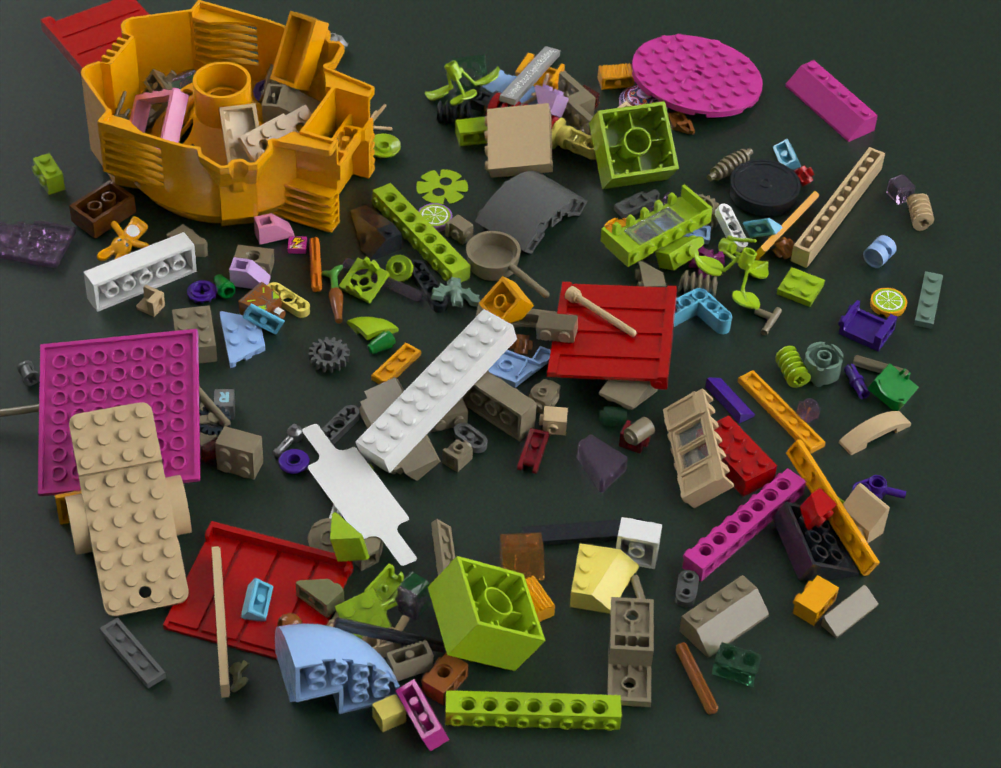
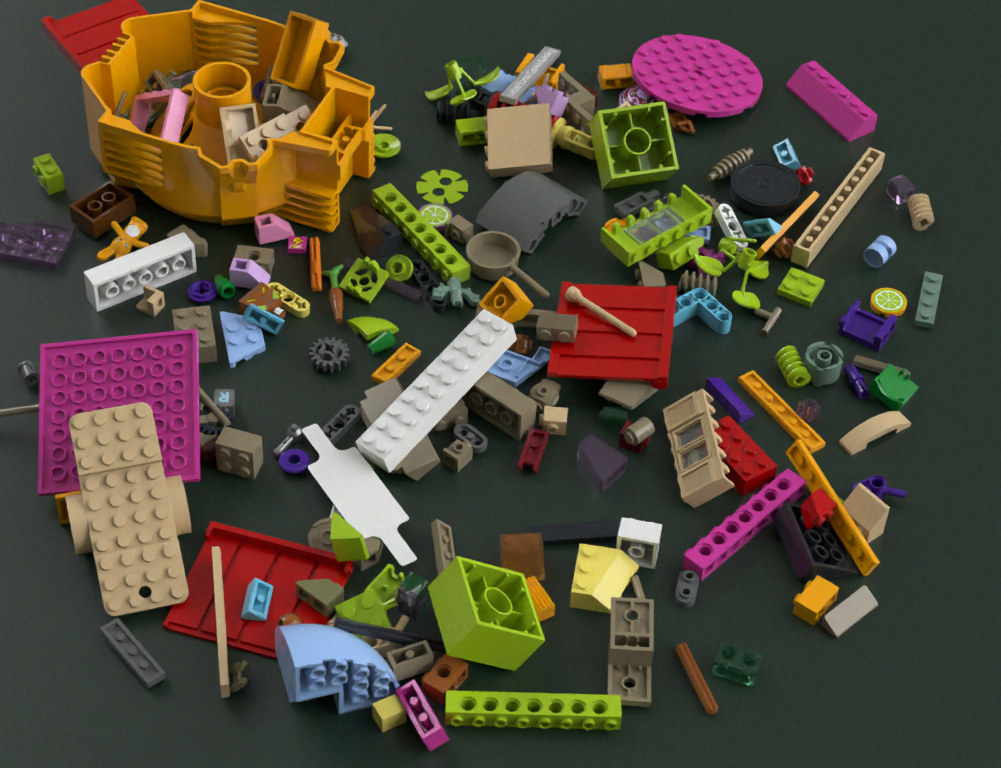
(724, 616): dark tan slope -> none

